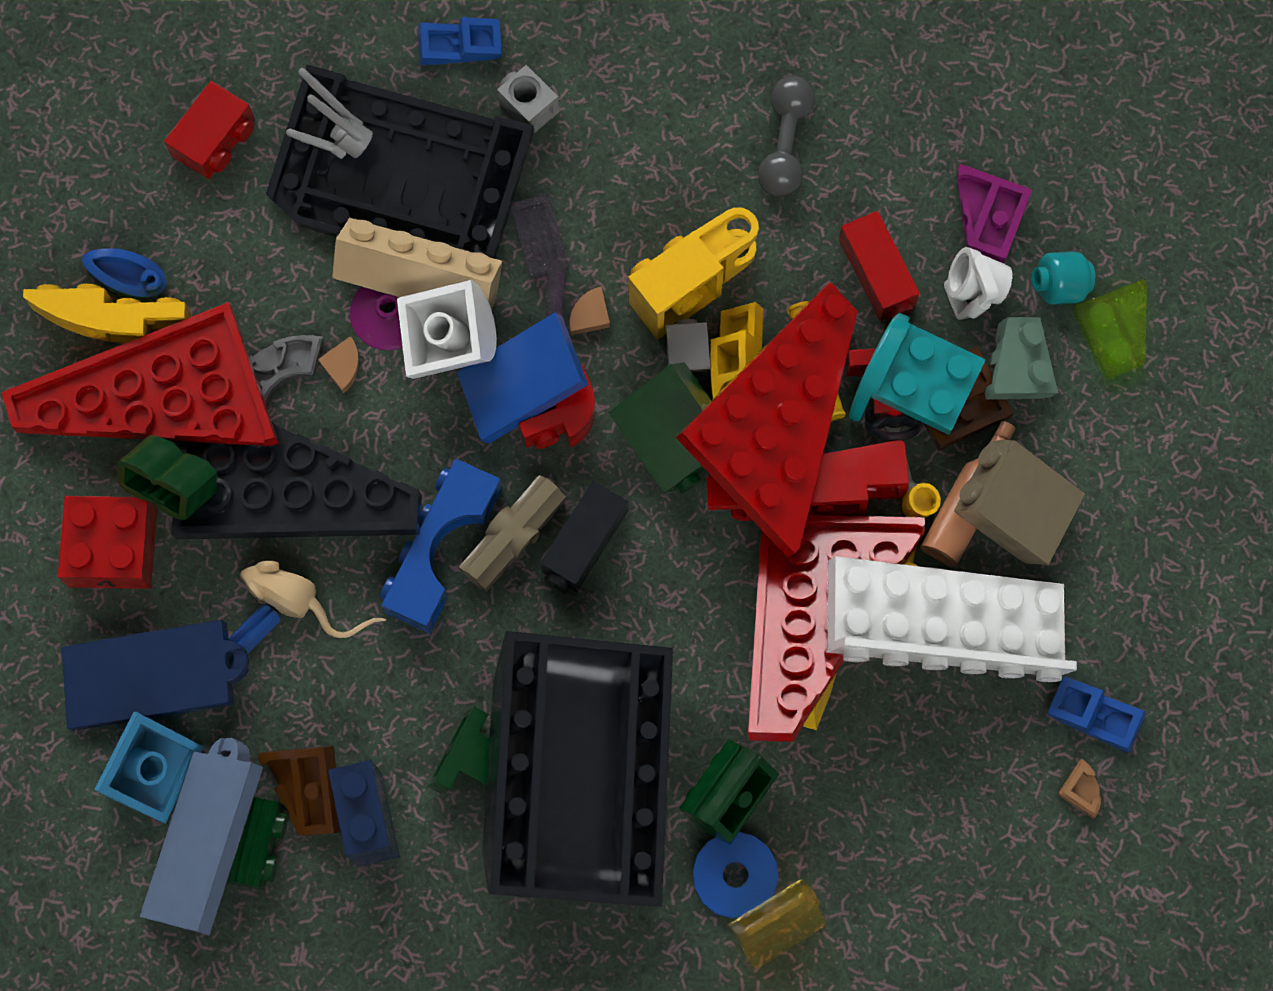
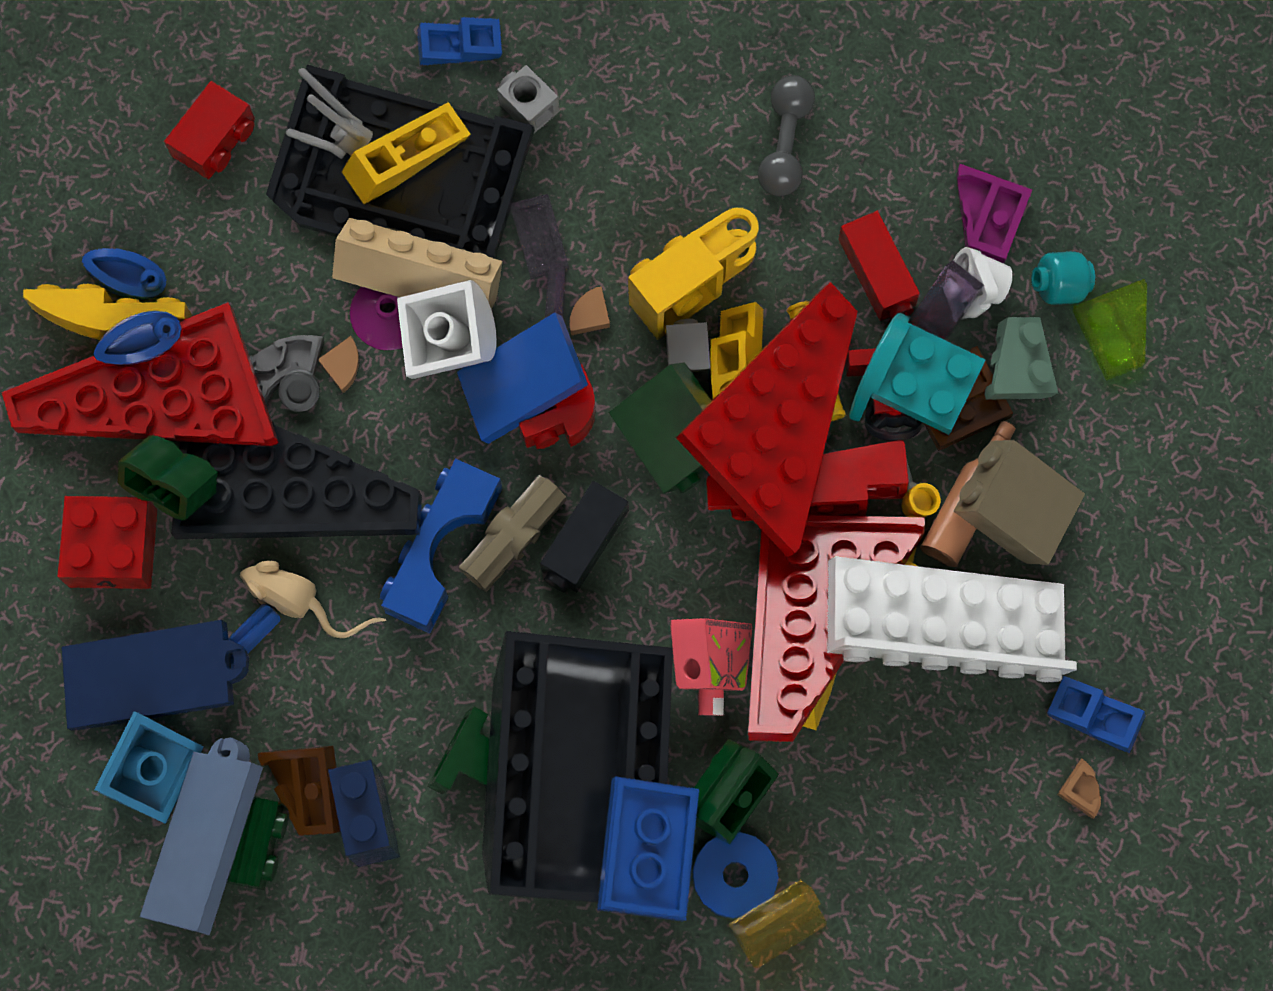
(138, 338): none -> blue arm
(299, 390): none -> dark grey tile
(403, 152): none -> yellow slope
(648, 849): none -> blue tile
(711, 659): none -> coral torso
(947, 301): none -> tile

